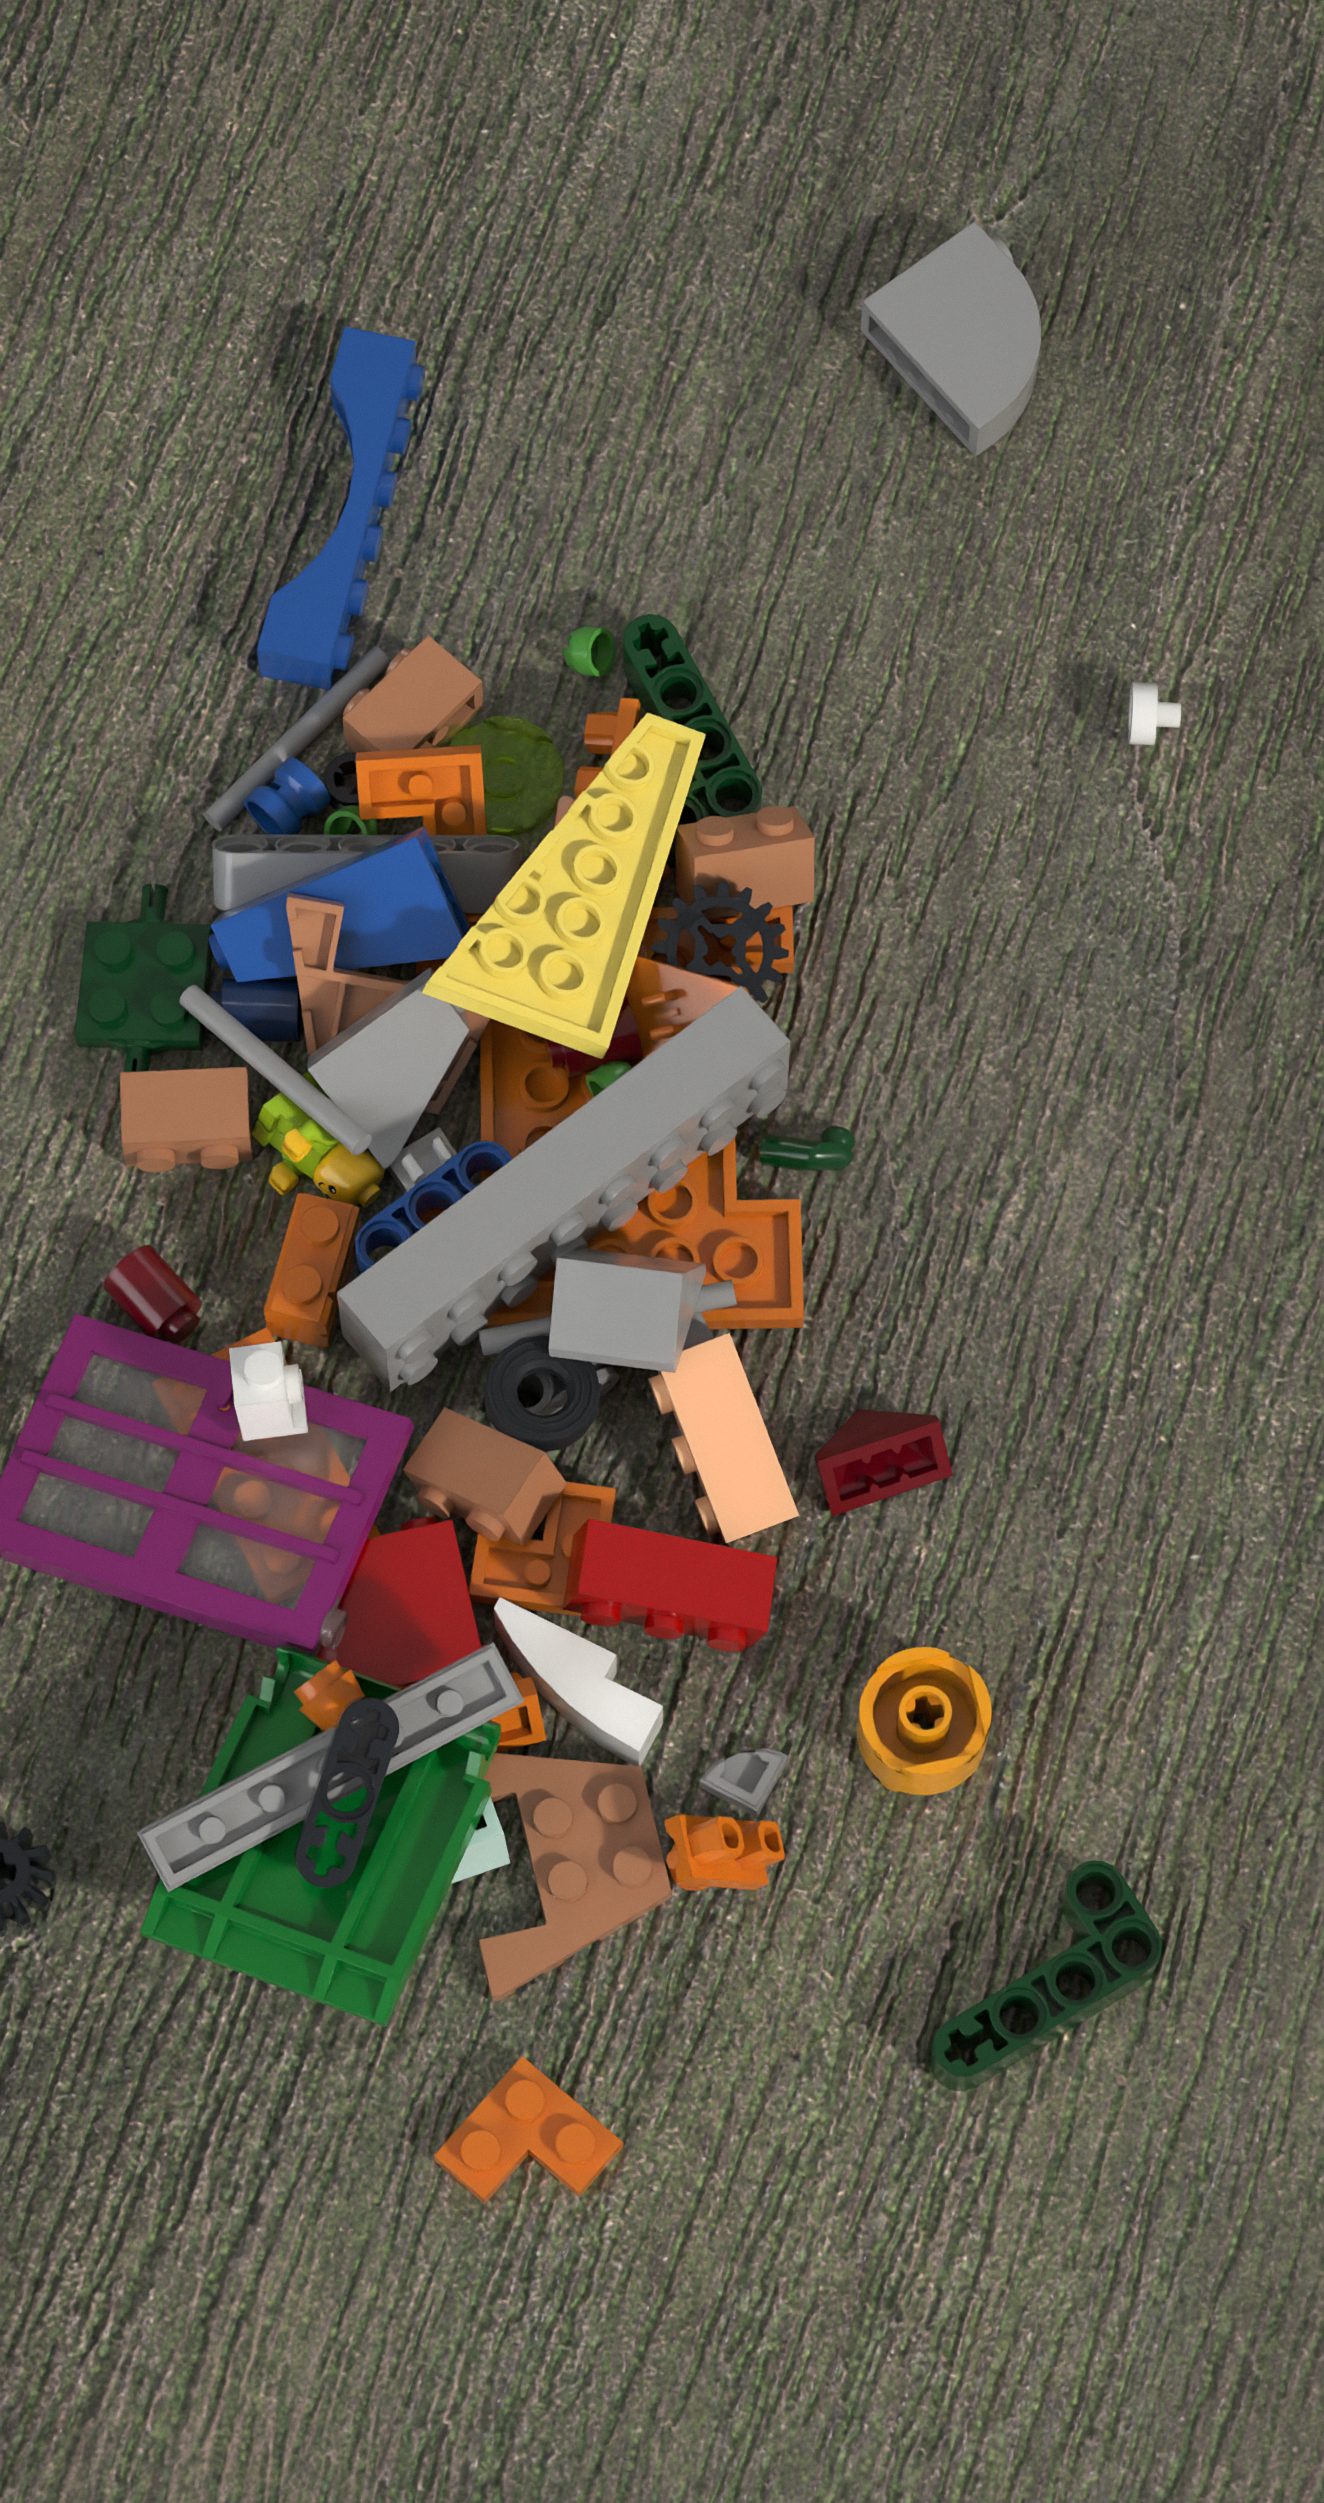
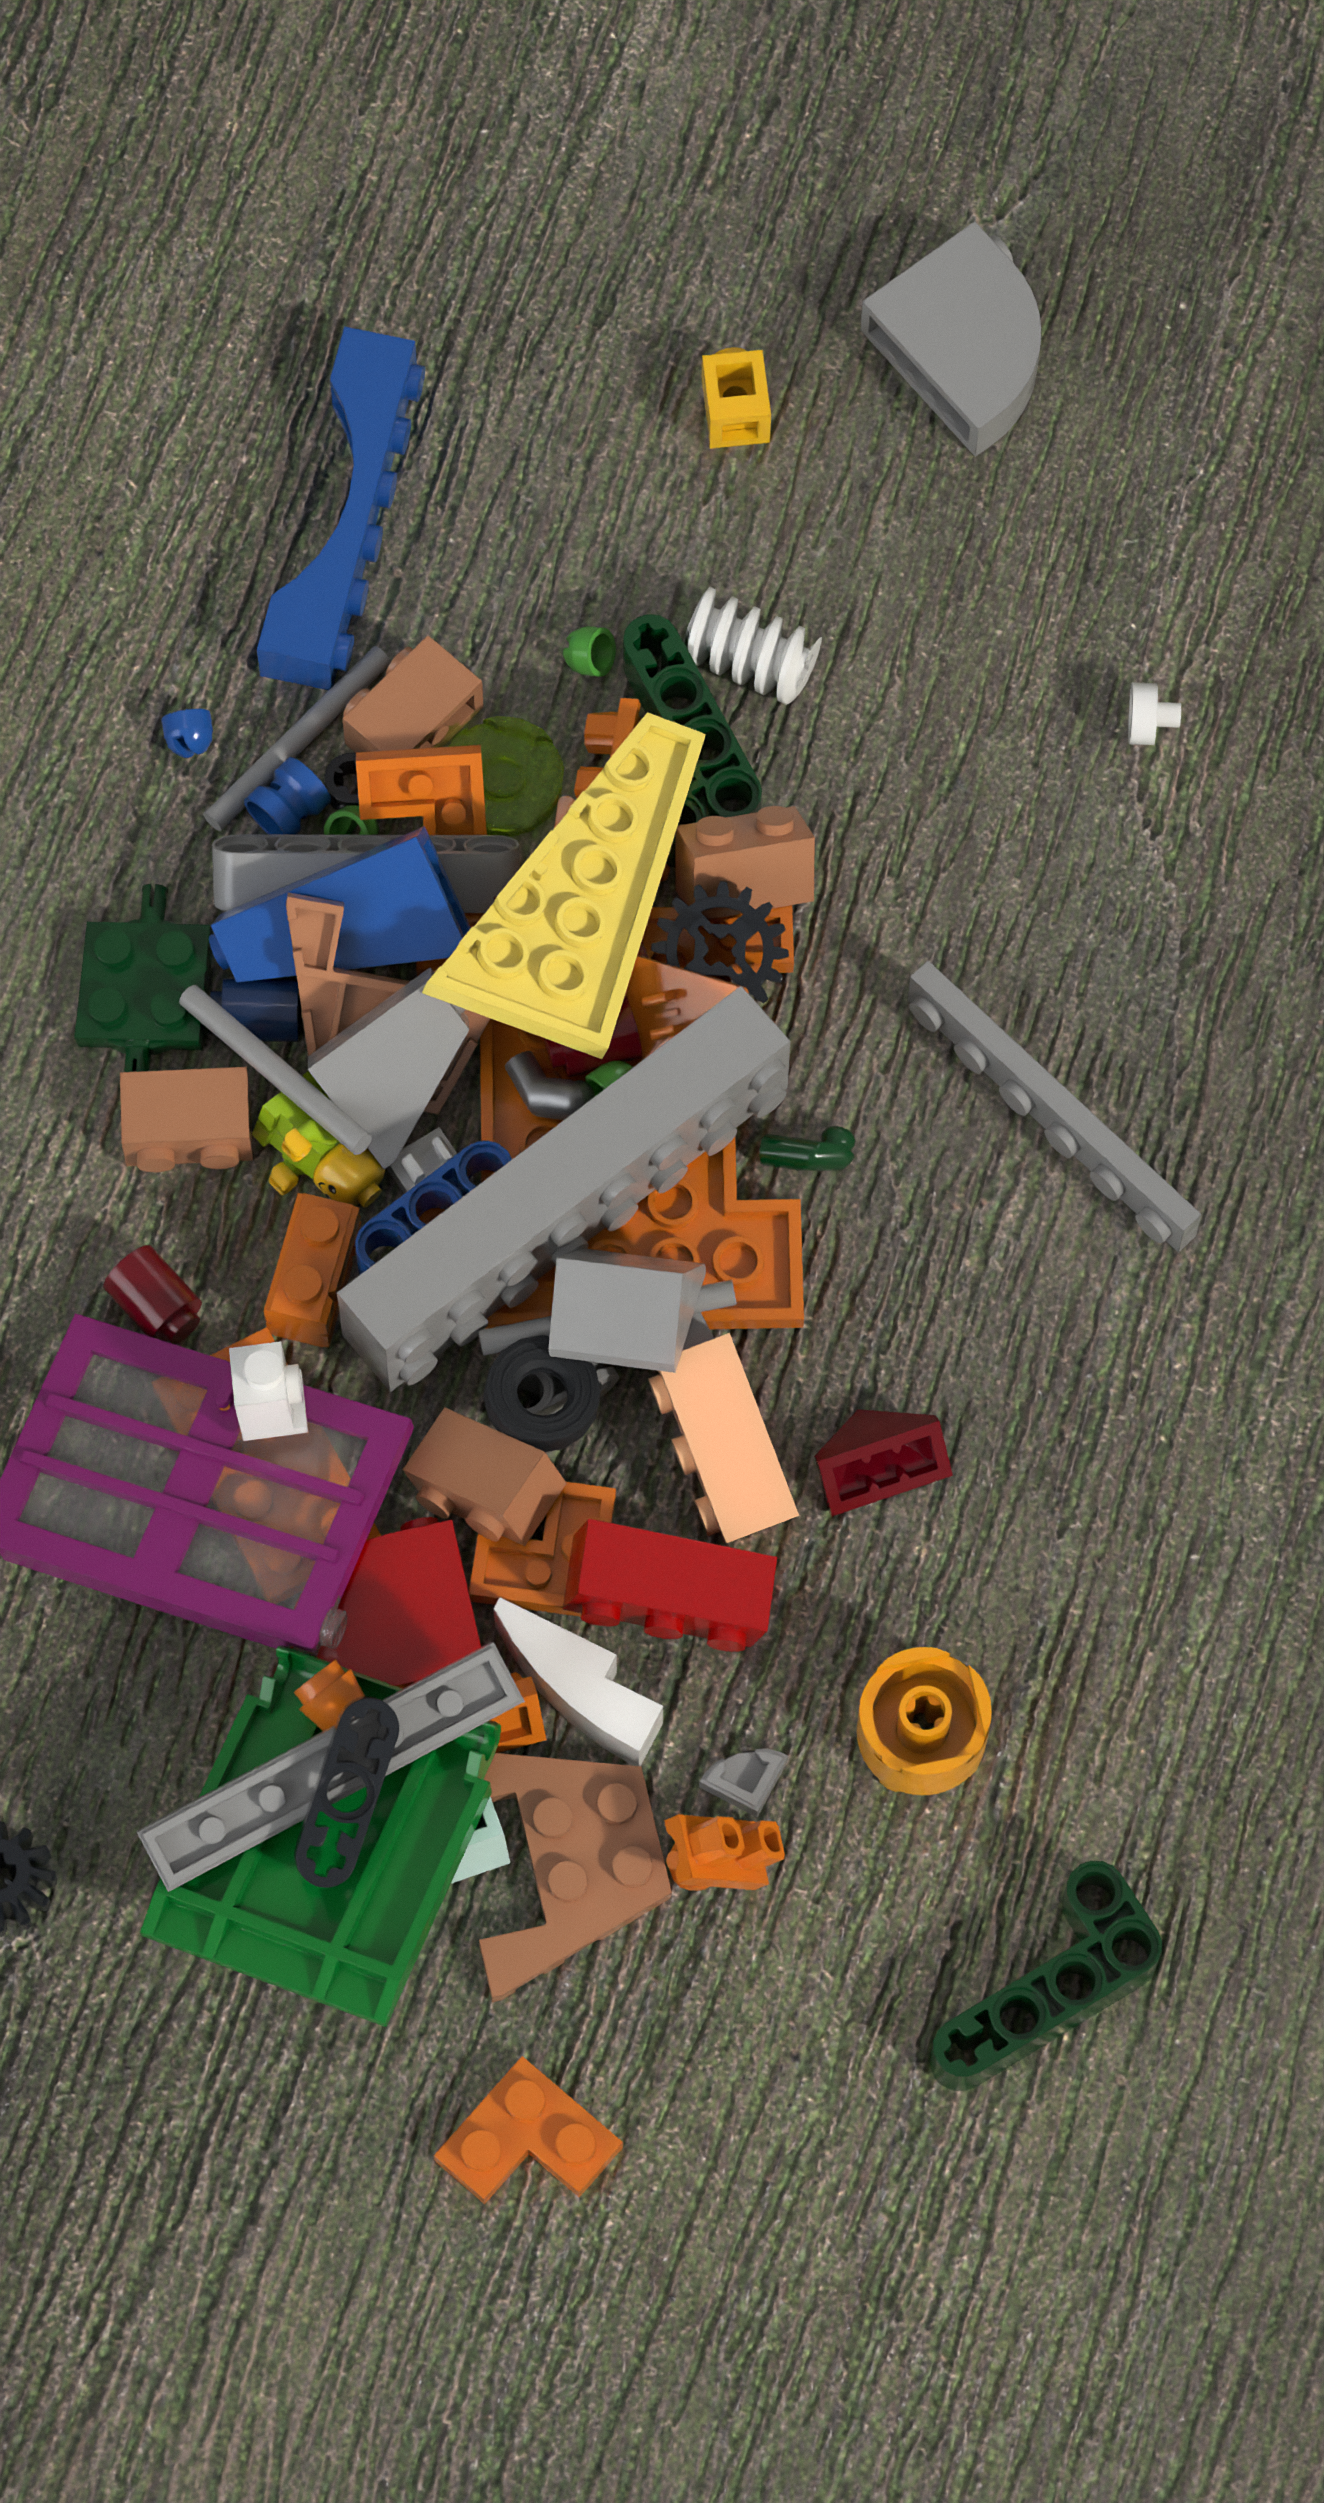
(188, 731): none -> blue hinge
(545, 1095): none -> flat silver arm
(736, 398): none -> yellow brick
(750, 648): none -> white piece
(1067, 1122): none -> light grey plate

